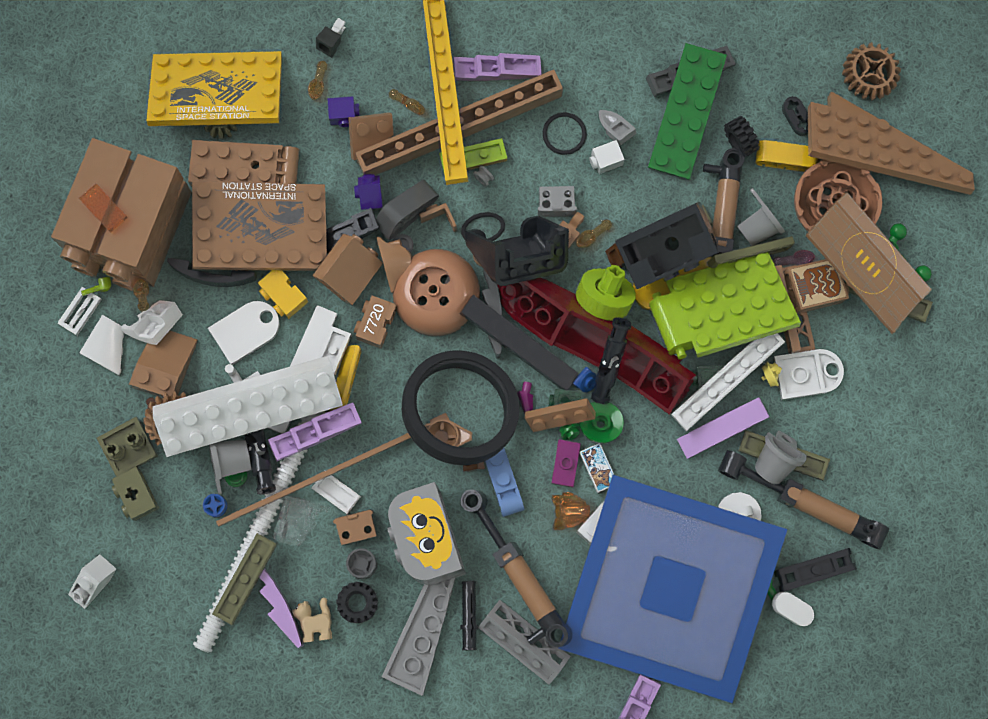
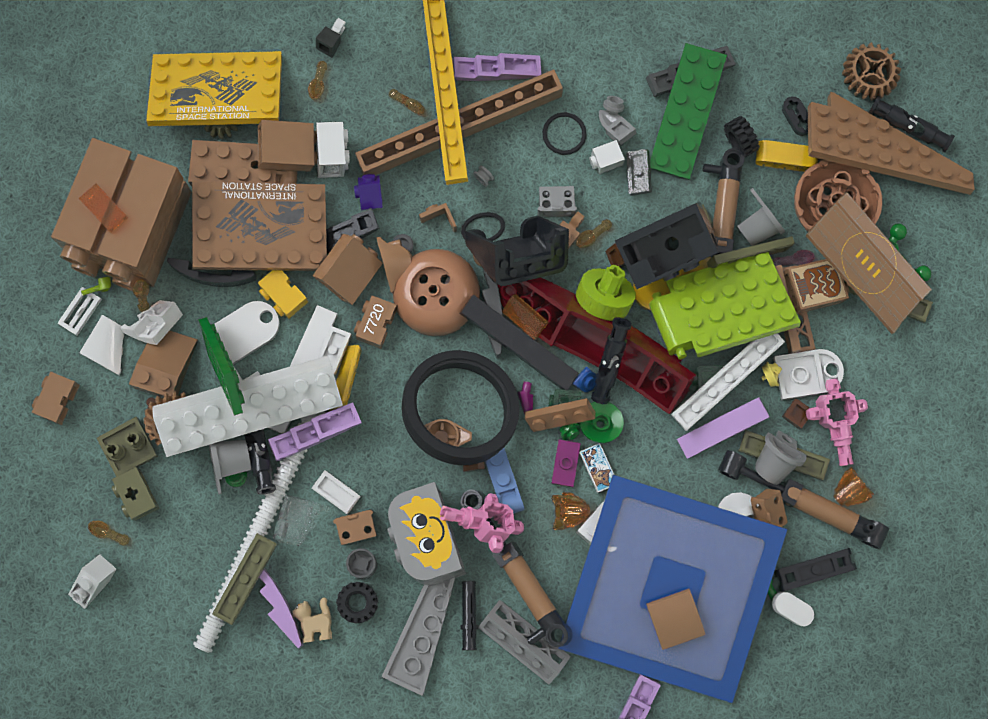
(54, 397): none -> medium nougat brick
(102, 530): none -> clear orange piece
(210, 505): blue wheel -> none
(222, 366): none -> green plate
(286, 145): none -> medium nougat brick
(318, 477): medium nougat piece -> none
(330, 149): none -> white piece
(341, 109): dark purple brick -> none
(369, 131): medium nougat wing -> none
(405, 209): dark grey beam -> none
(476, 520): none -> bright pink piece
(483, 154): lime plate -> none
(525, 316): none -> clear orange tile
(613, 104): none -> light grey plate
(639, 172): none -> clear smoke plate
(675, 619): none -> medium nougat slope
(769, 508): none -> medium nougat piece
(796, 413): none -> reddish brown plate
(839, 430): none -> bright pink piece
(852, 489): none -> clear orange brick
(900, 118): none -> black piece

